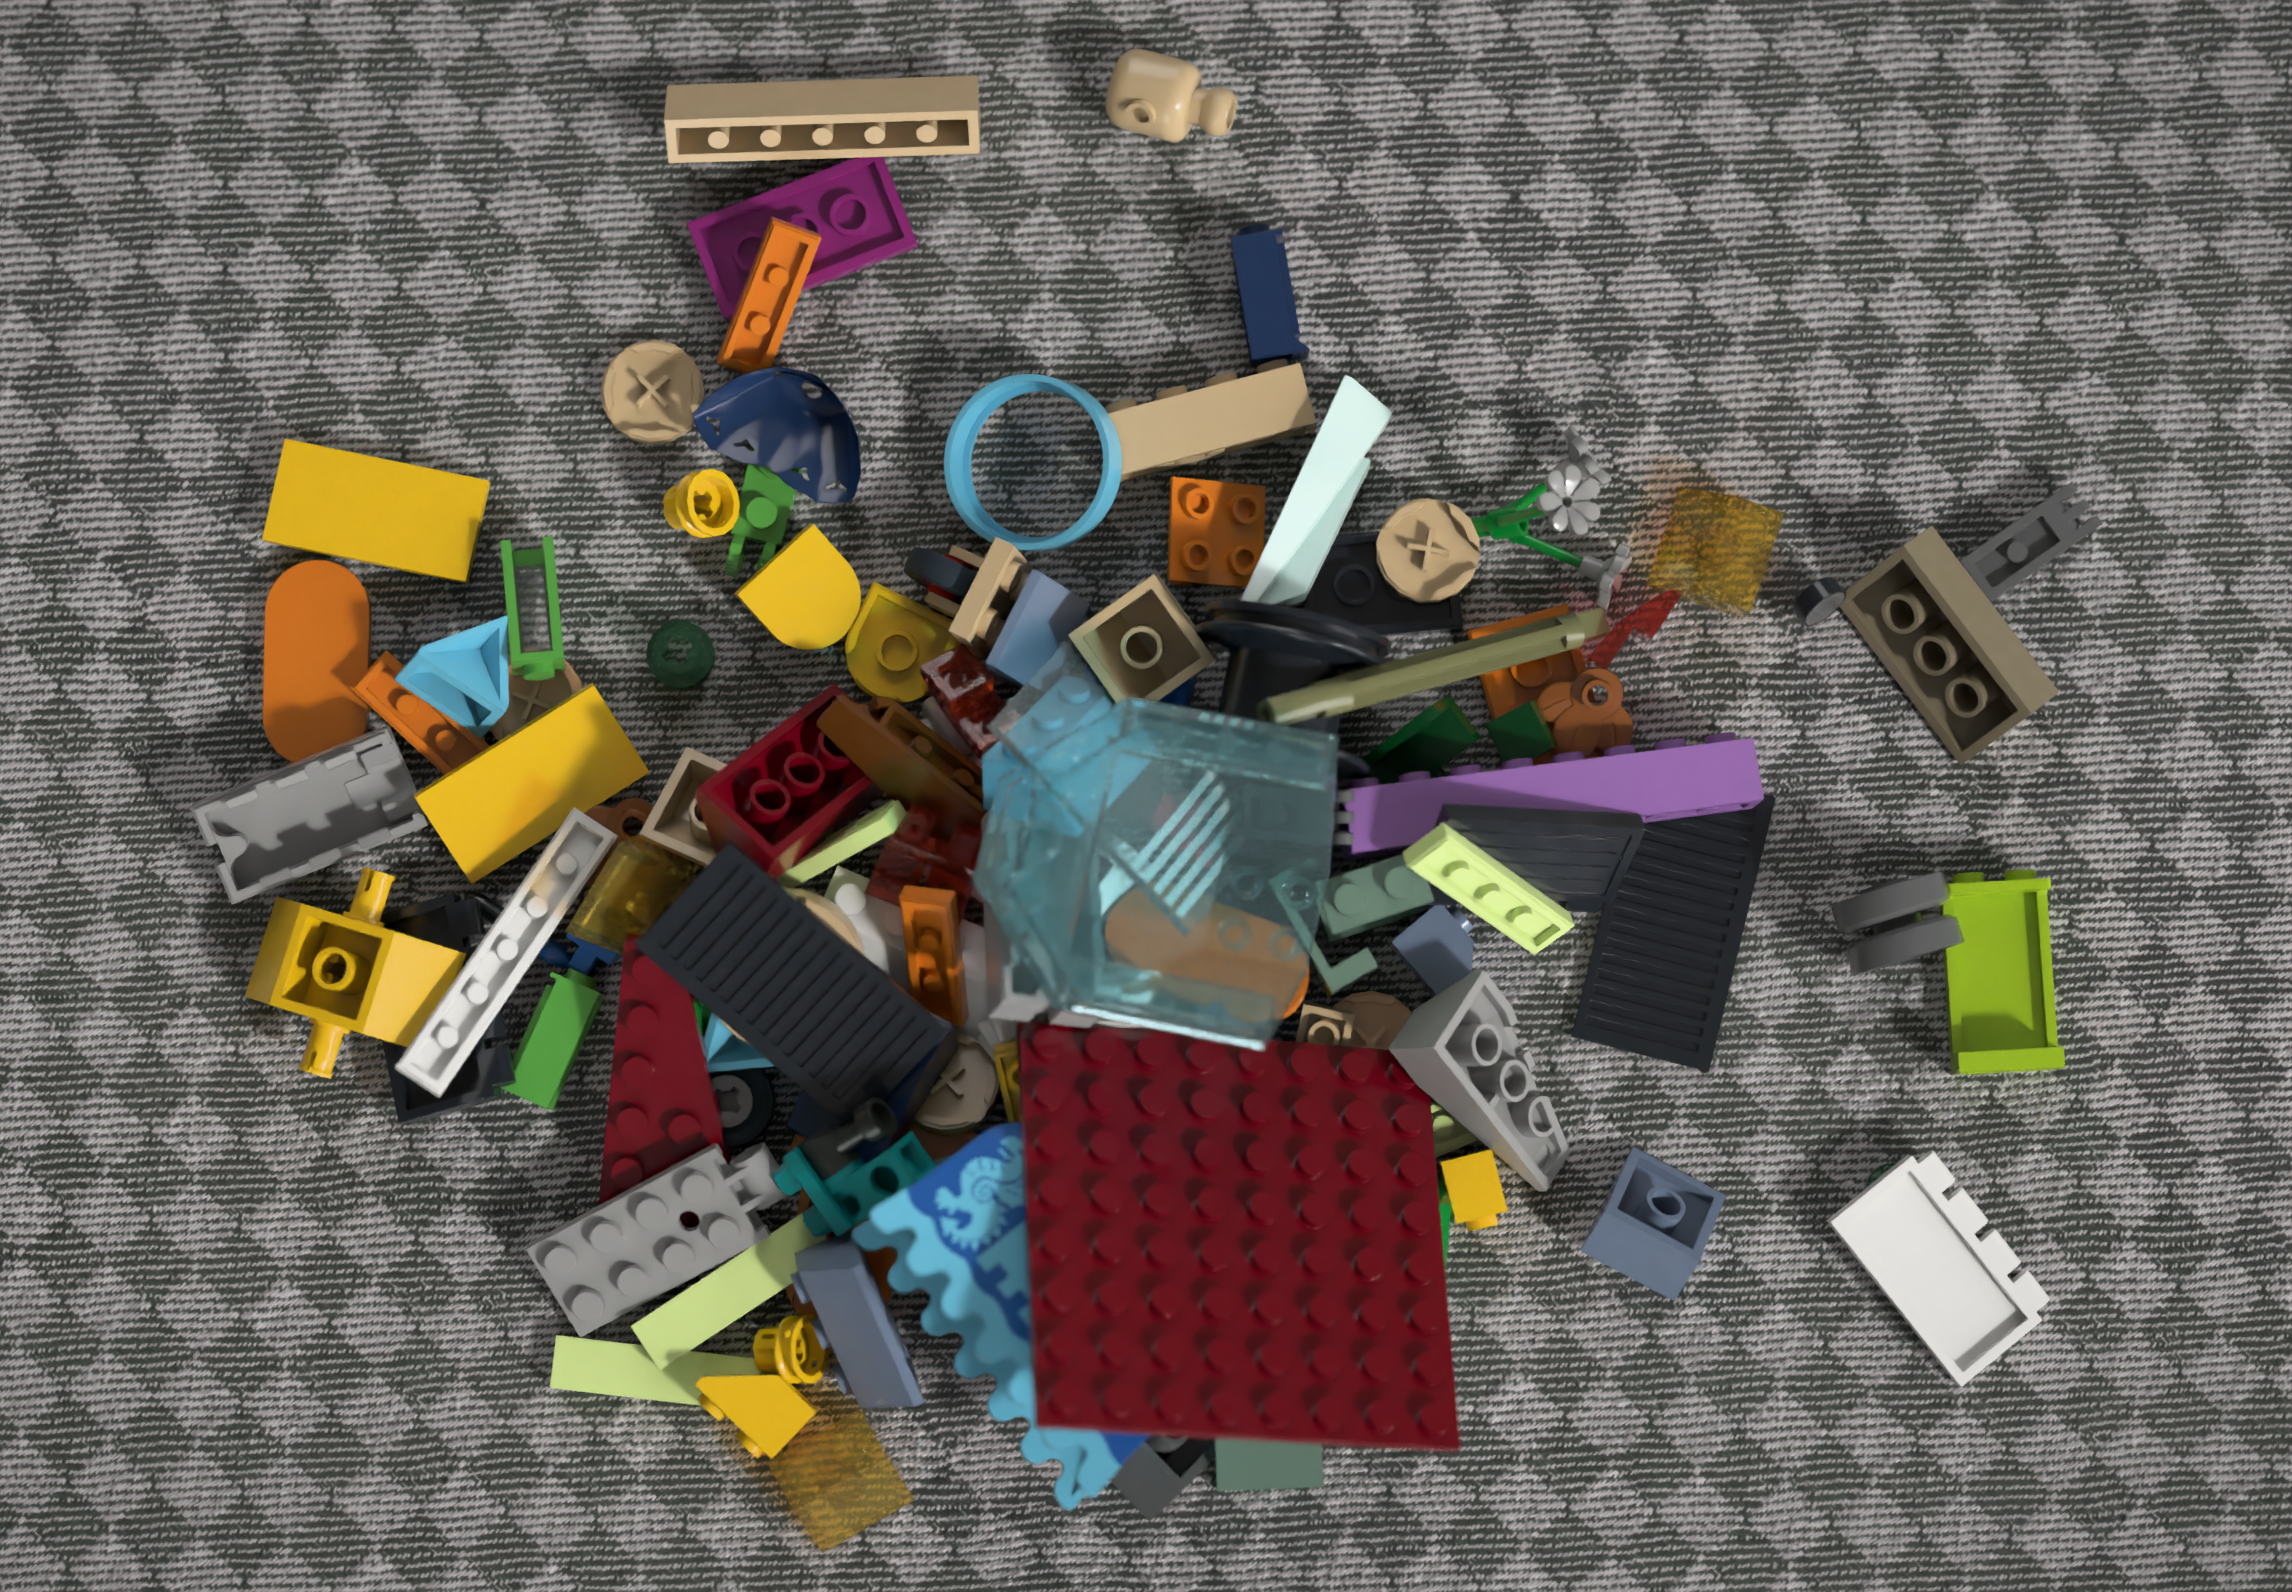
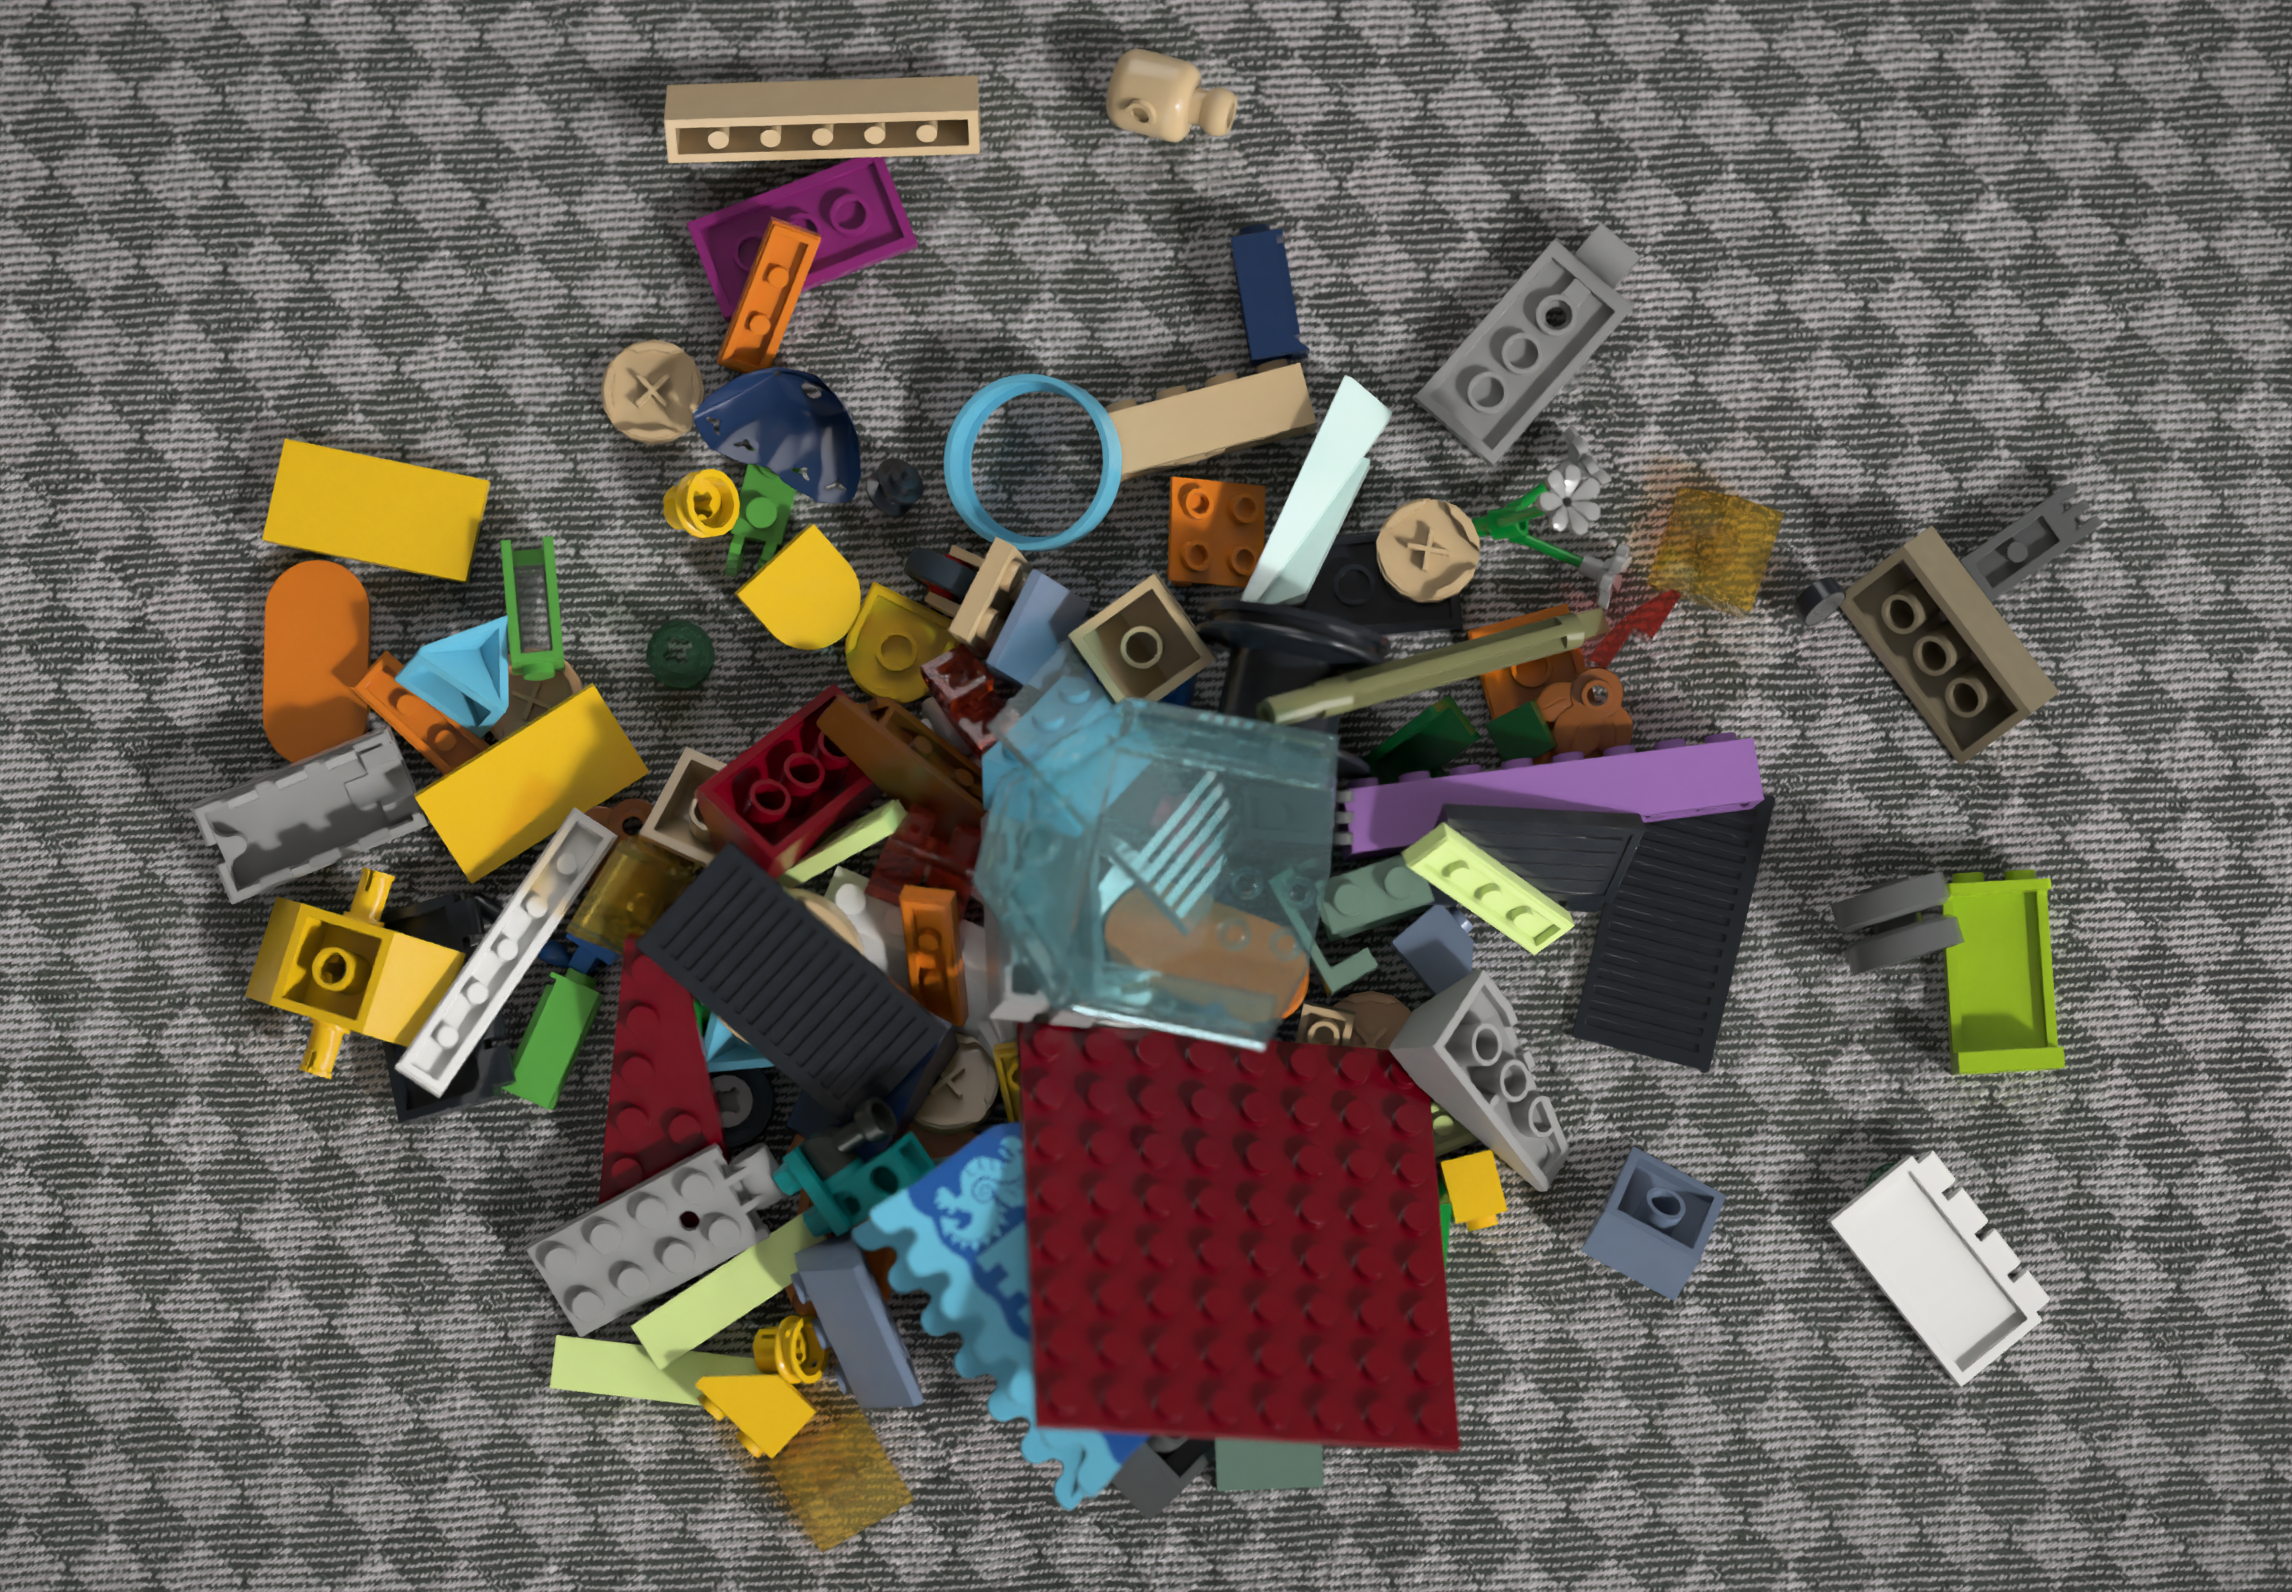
(894, 487): none -> black wheel
(1519, 361): none -> light grey hinge

